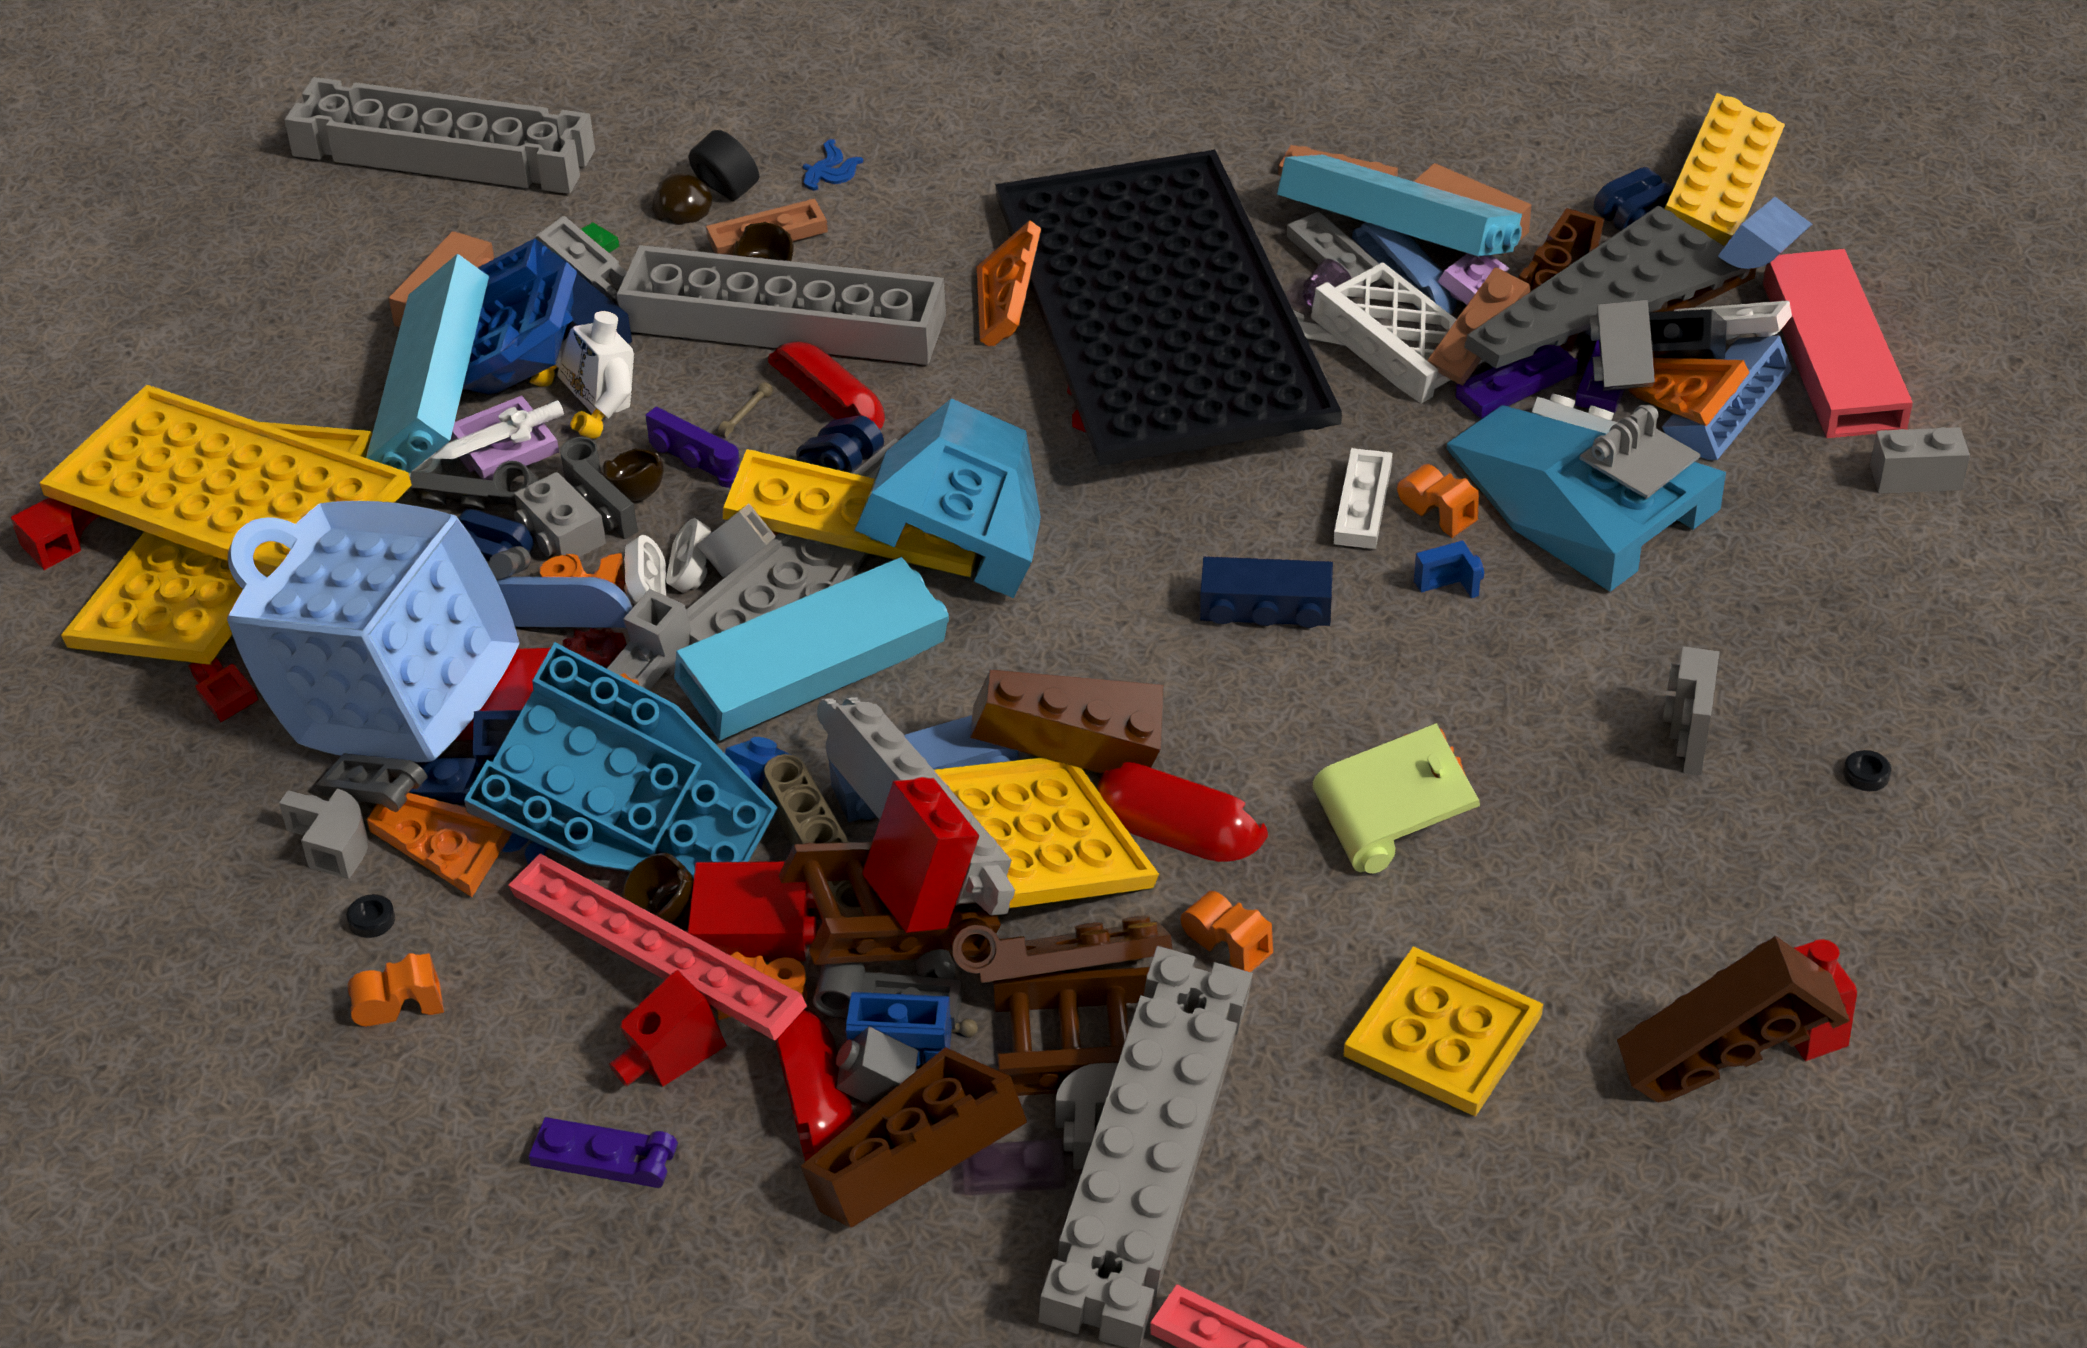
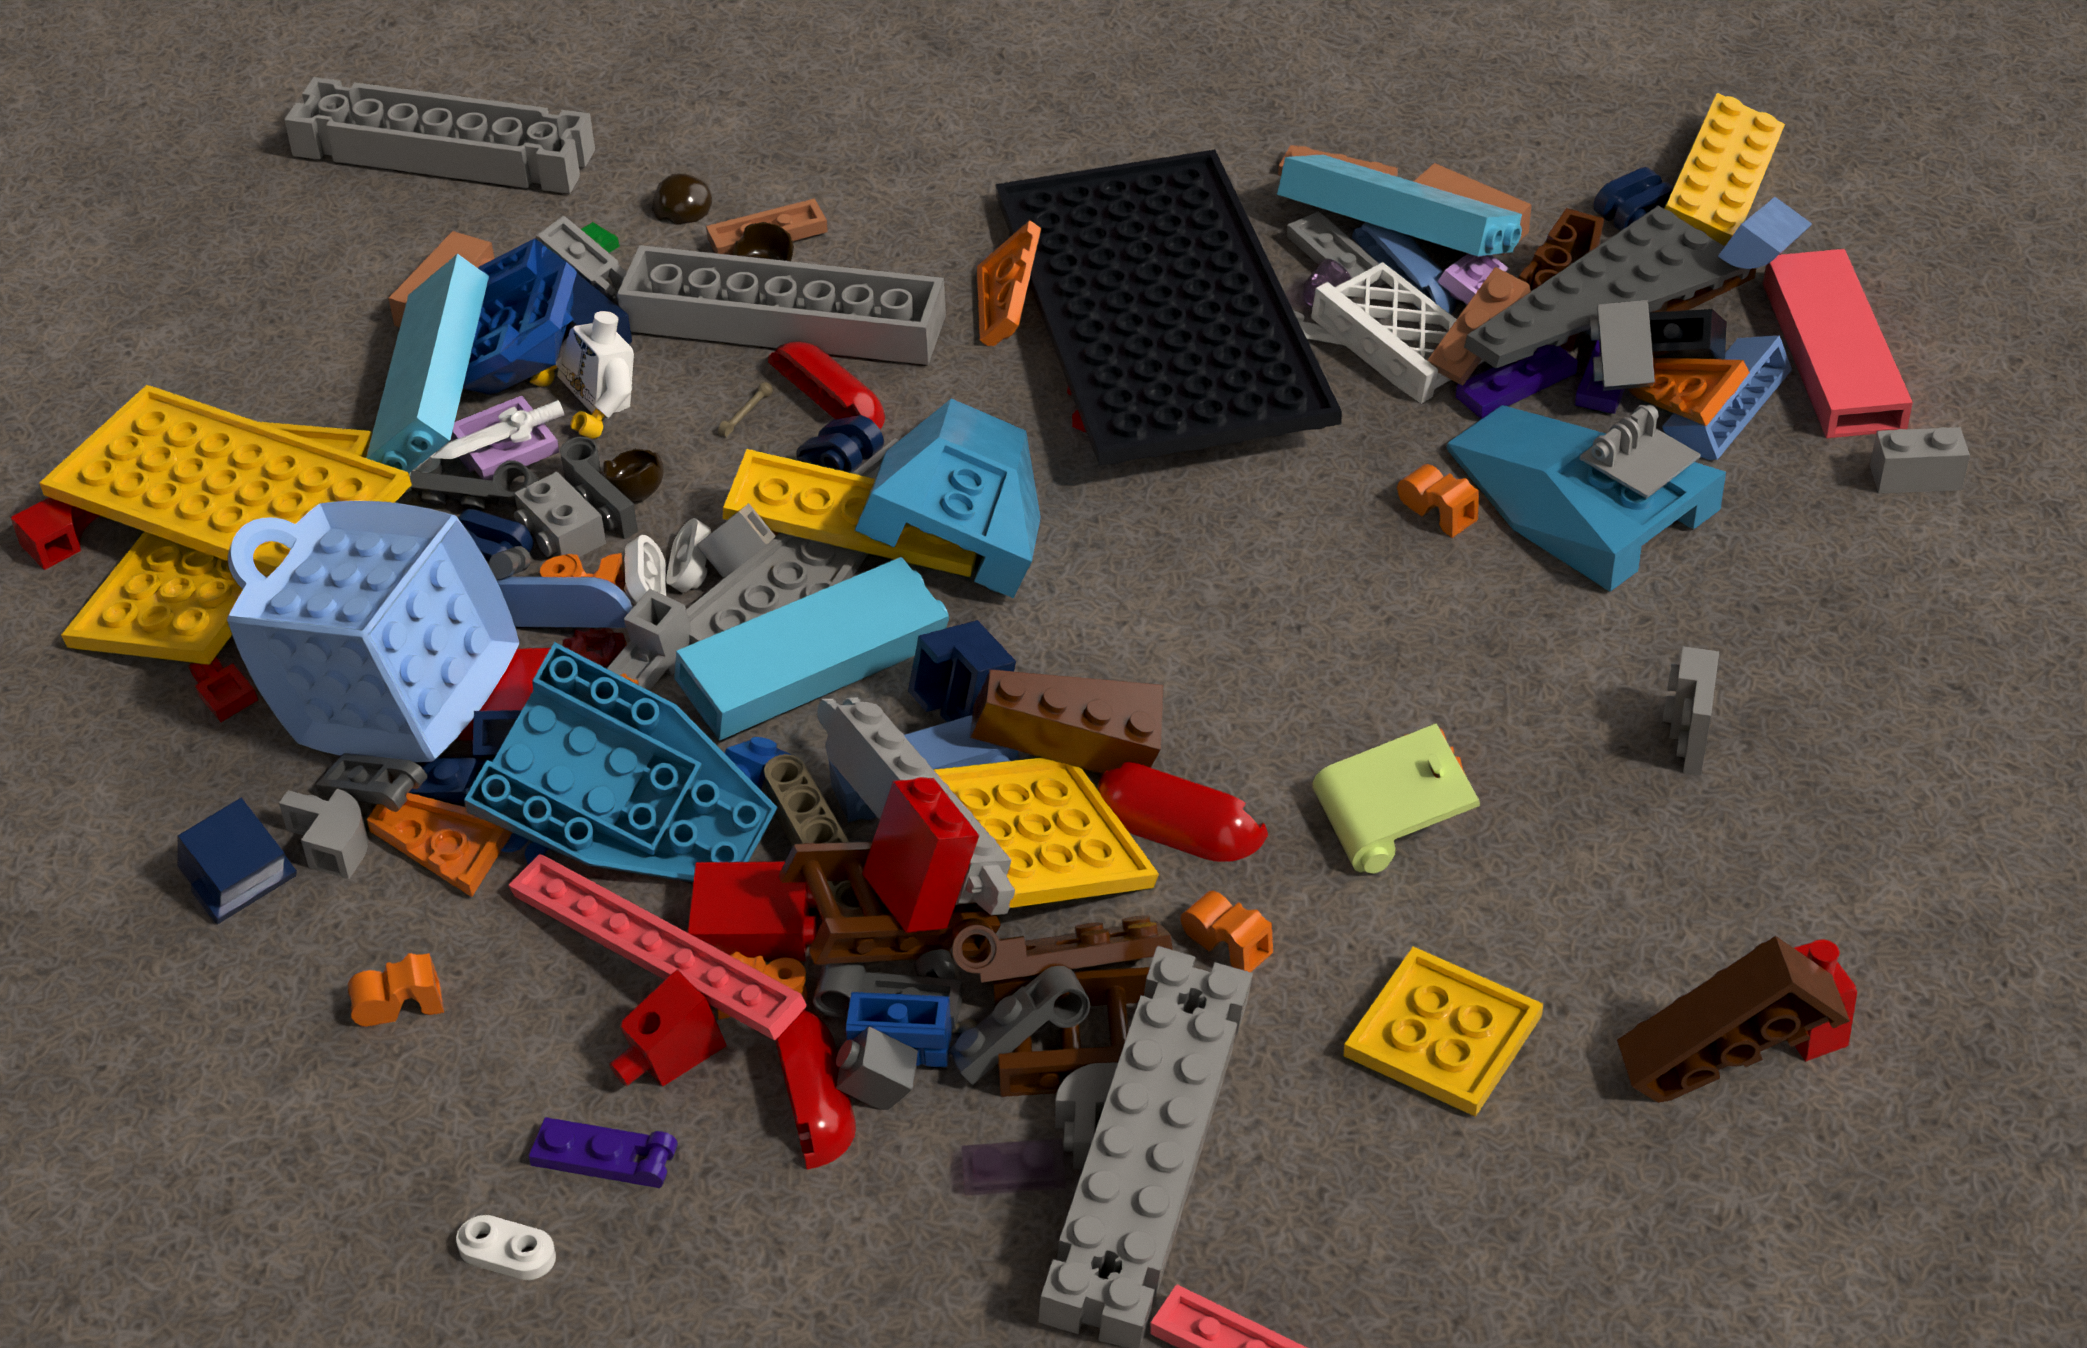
(231, 861): none -> dark blue plate
(370, 916): black tile -> none
(503, 1247): none -> white plate
(662, 884): dark brown hair -> none
(693, 445): dark purple plate -> none
(724, 164): black tyre -> none
(822, 168): blue piece -> none
(913, 1136): reddish brown wedge -> none
(953, 667): none -> dark blue plate
(1018, 1018): none -> dark grey plate
(1266, 591): dark blue brick -> none
(1363, 498): white plate -> none
(1448, 566): blue bracket -> none
(1562, 409): white plate -> none
(1758, 318): white plate -> none
(1867, 770): black tile -> none

